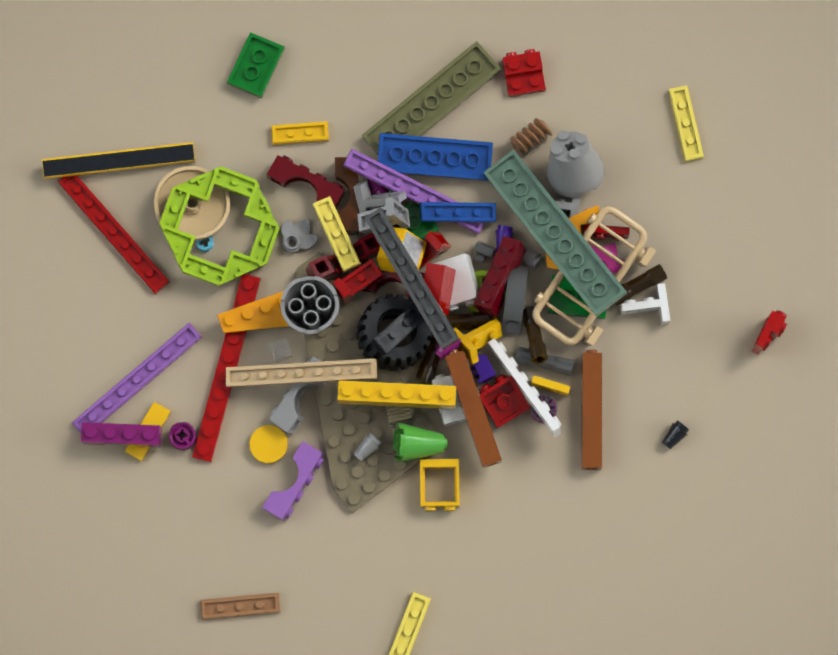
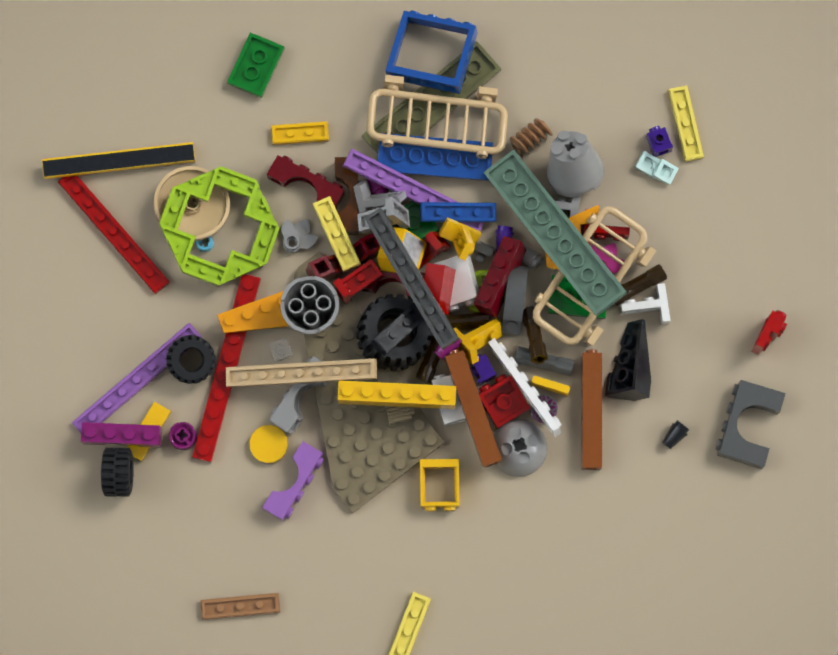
(117, 472): none -> black tyre
(178, 347): none -> black tyre
(368, 445): light grey cone -> none
(416, 442): bright green cone -> none
(427, 79): none -> blue window
(461, 235): none -> yellow bracket
(485, 99): none -> tan bar
(515, 458): none -> light grey piece
(523, 73): red plate -> none
(632, 368): none -> black wedge
(656, 168): none -> light aqua slope
(659, 147): none -> dark purple brick
(732, 444): none -> dark grey arch

